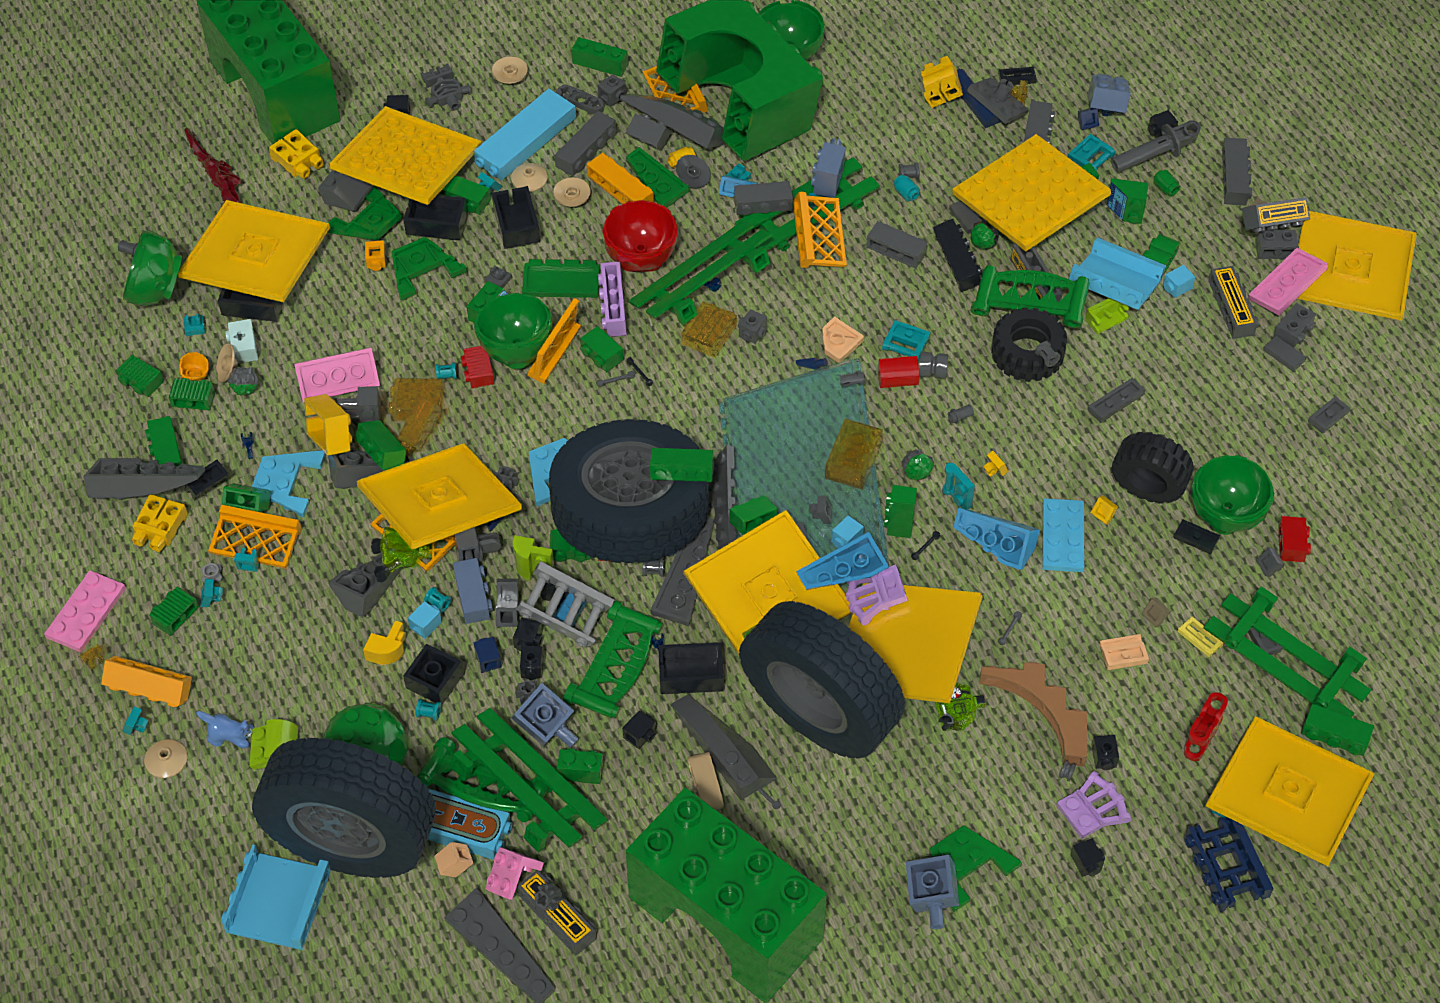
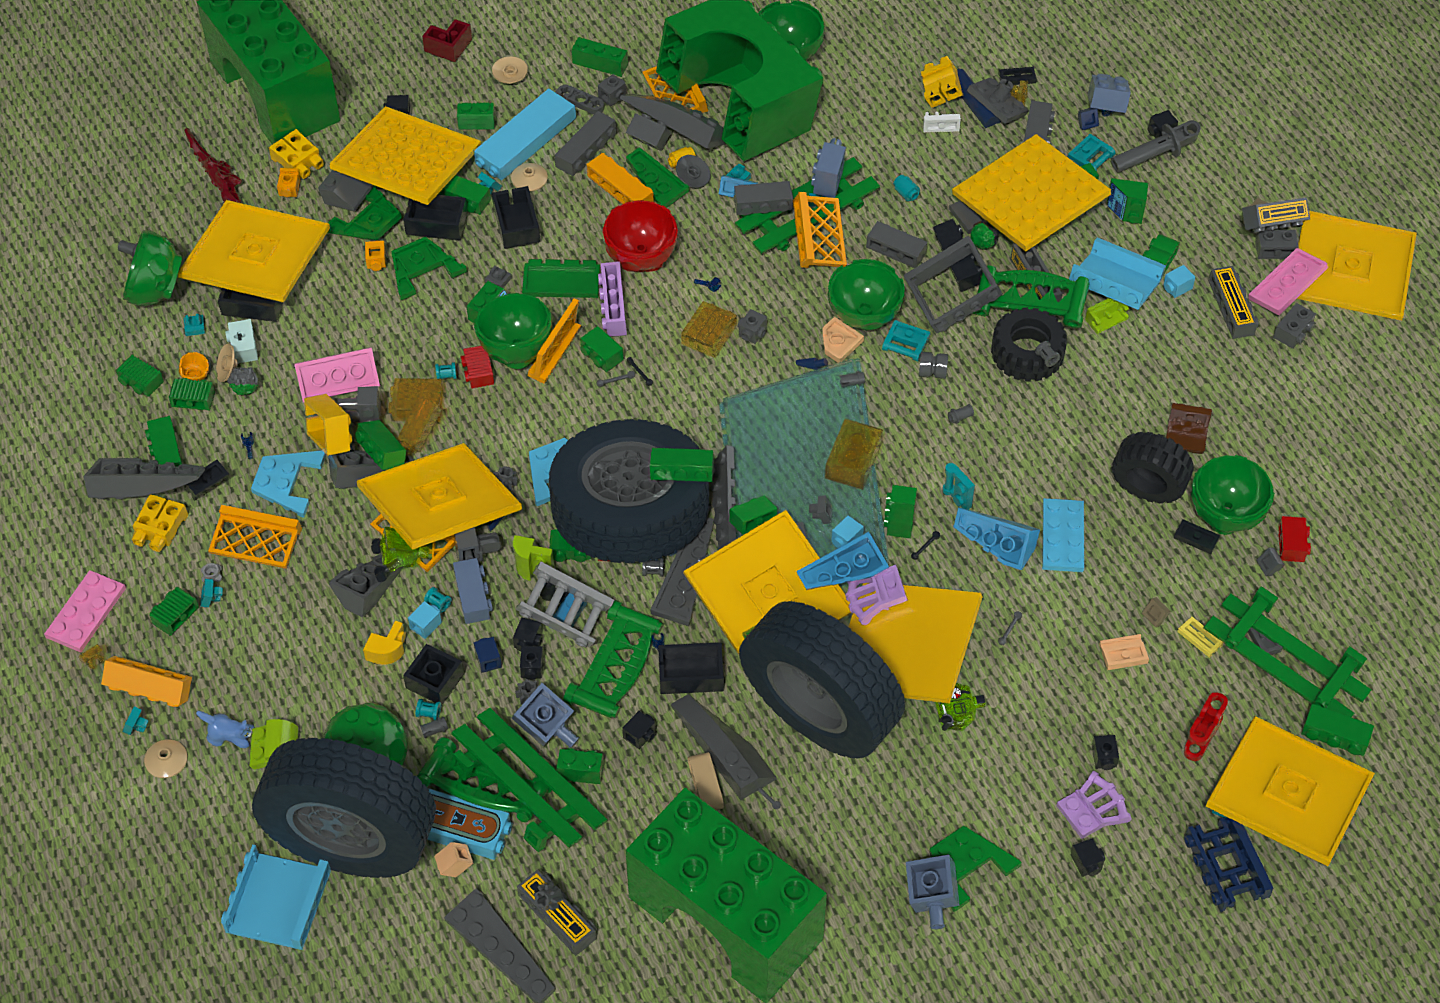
(245, 561): teal tile -> none
(246, 497): green brick -> none
(288, 182): none -> light orange brick
(434, 727): none -> dark grey pin
(444, 87): dark grey piece -> none
(447, 43): none -> dark red brick
(476, 115): none -> green brick
(507, 602): dark grey brick -> none
(507, 871): bright pink bracket -> none
(571, 192): tan dish -> none
(685, 309): green fence -> none
(865, 293): none -> green rock
(898, 372): red brick -> none
(910, 170): dark grey bush -> none
(917, 465): green piece -> none
(941, 123): none -> white plate
(941, 262): none -> dark grey window
(995, 465): yellow tile -> none
(1049, 700): medium nougat arch -> none
(1067, 770): dark grey bush -> none
(1104, 509): yellow tile -> none
(1116, 400): dark grey plate -> none
(1166, 182): green brick -> none
(1189, 426): none -> reddish brown bracket
(1235, 171): dark grey brick -> none
(1284, 353): dark grey tile -> none
(1329, 414): dark grey plate -> none

